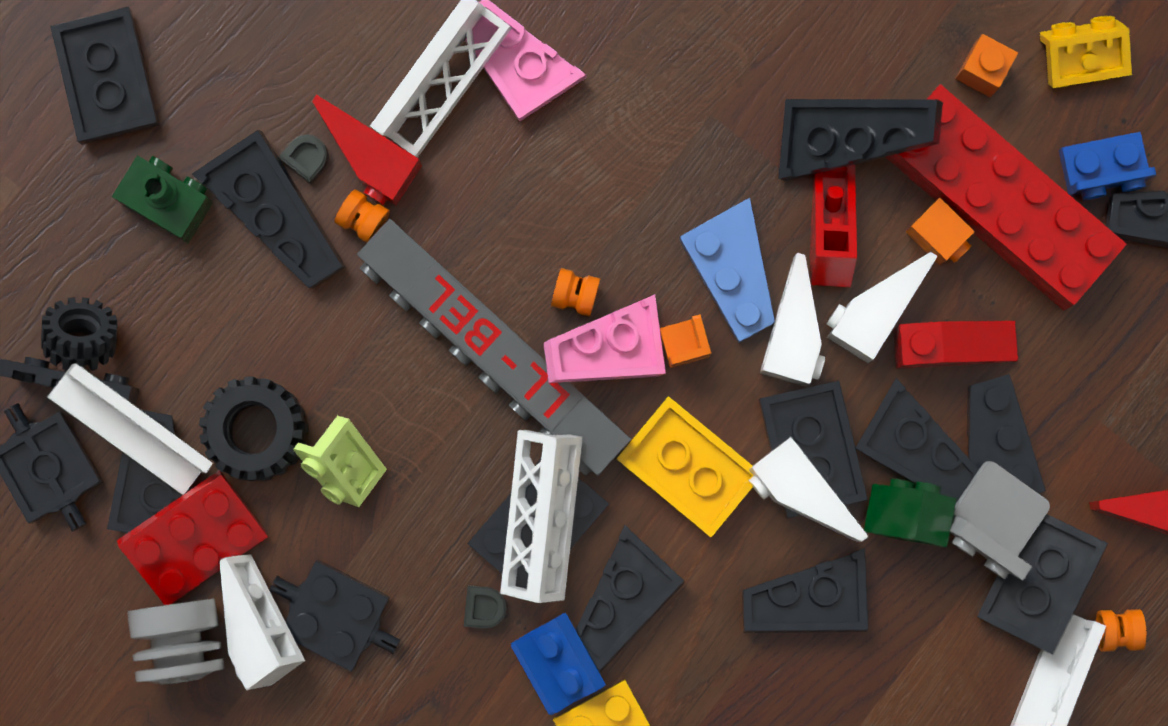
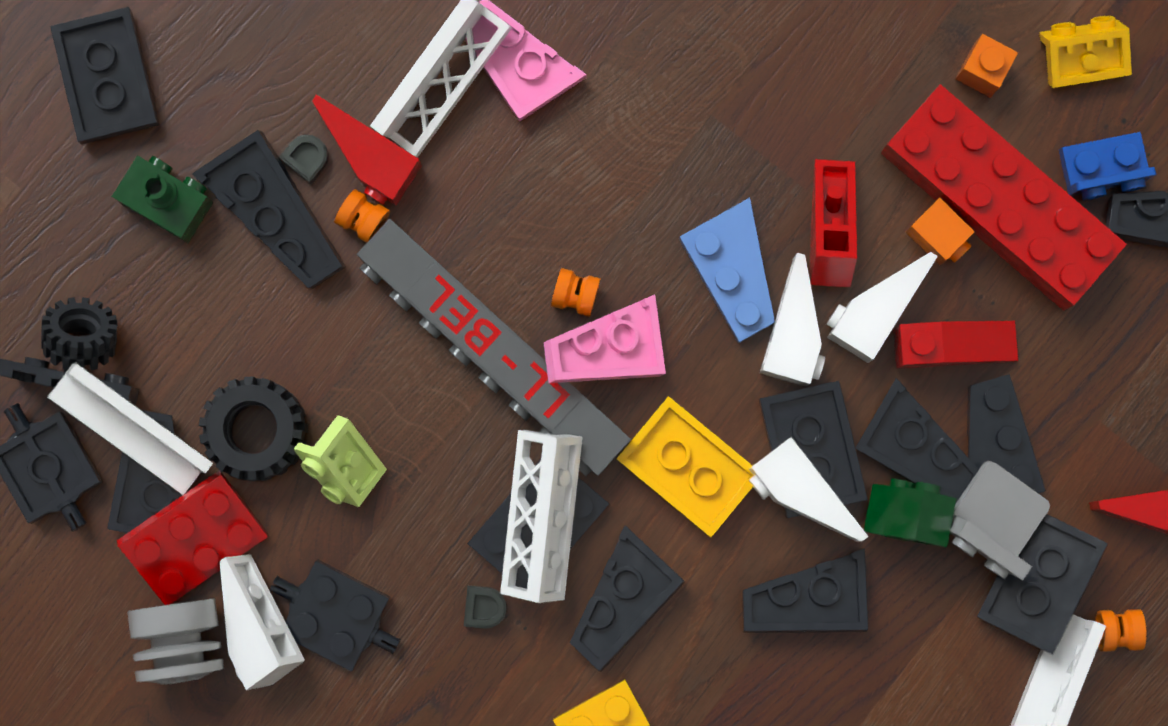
(557, 664): blue bracket -> none
(685, 342): orange panel -> none
(846, 132): black wing -> none

